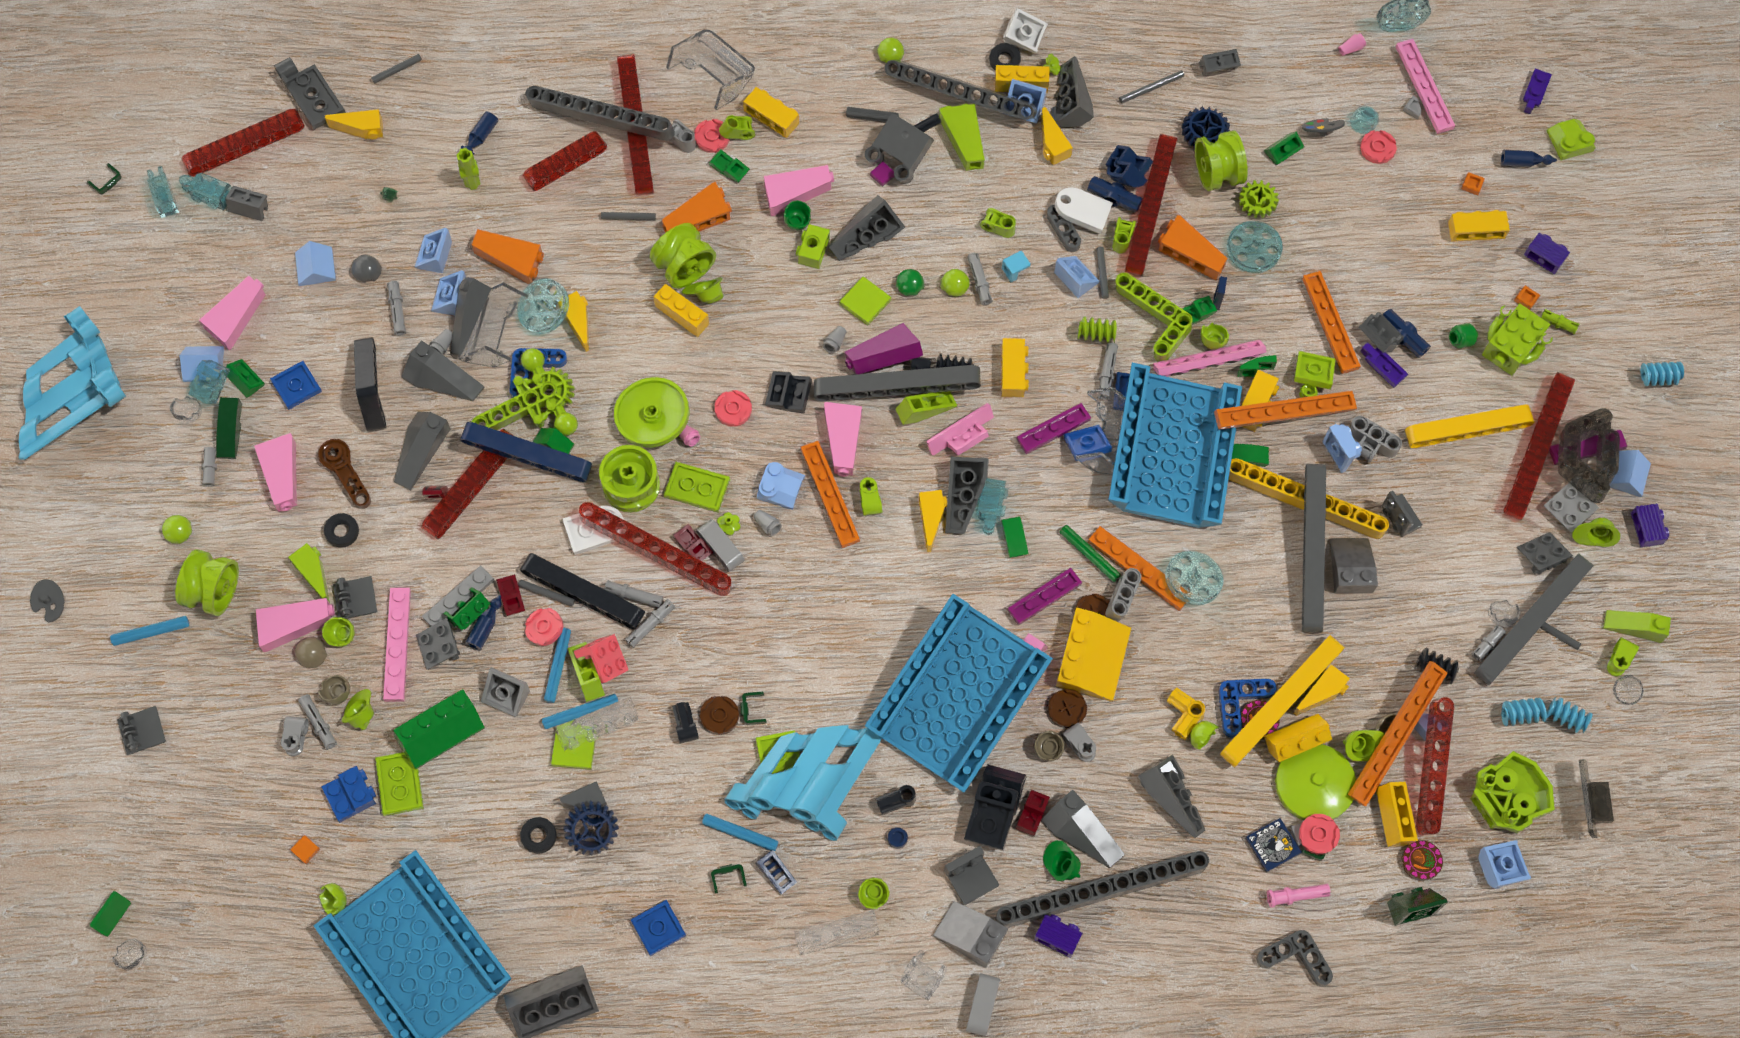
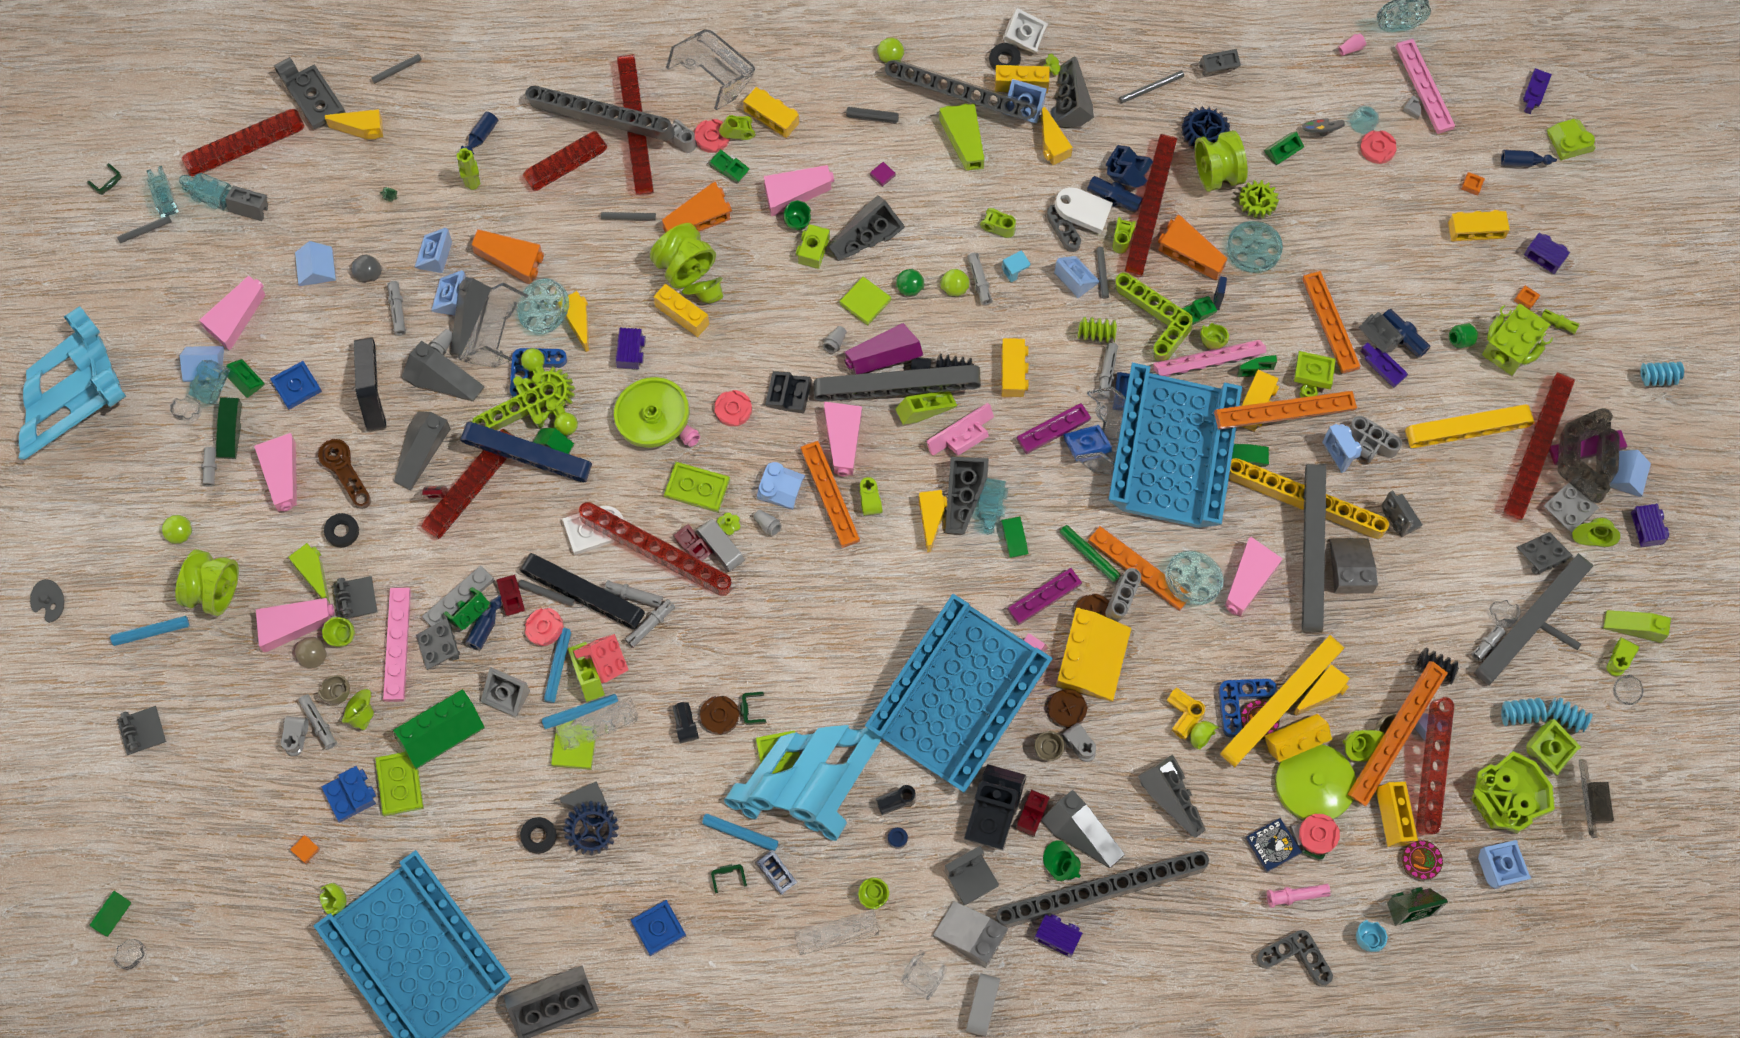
(144, 229): none -> dark grey bar
(629, 348): none -> dark purple brick
(629, 478): lime piece -> none
(903, 143): dark grey piece -> none
(1253, 572): none -> bright pink slope
(1371, 936): none -> medium azure hair
(1552, 746): none -> lime slope

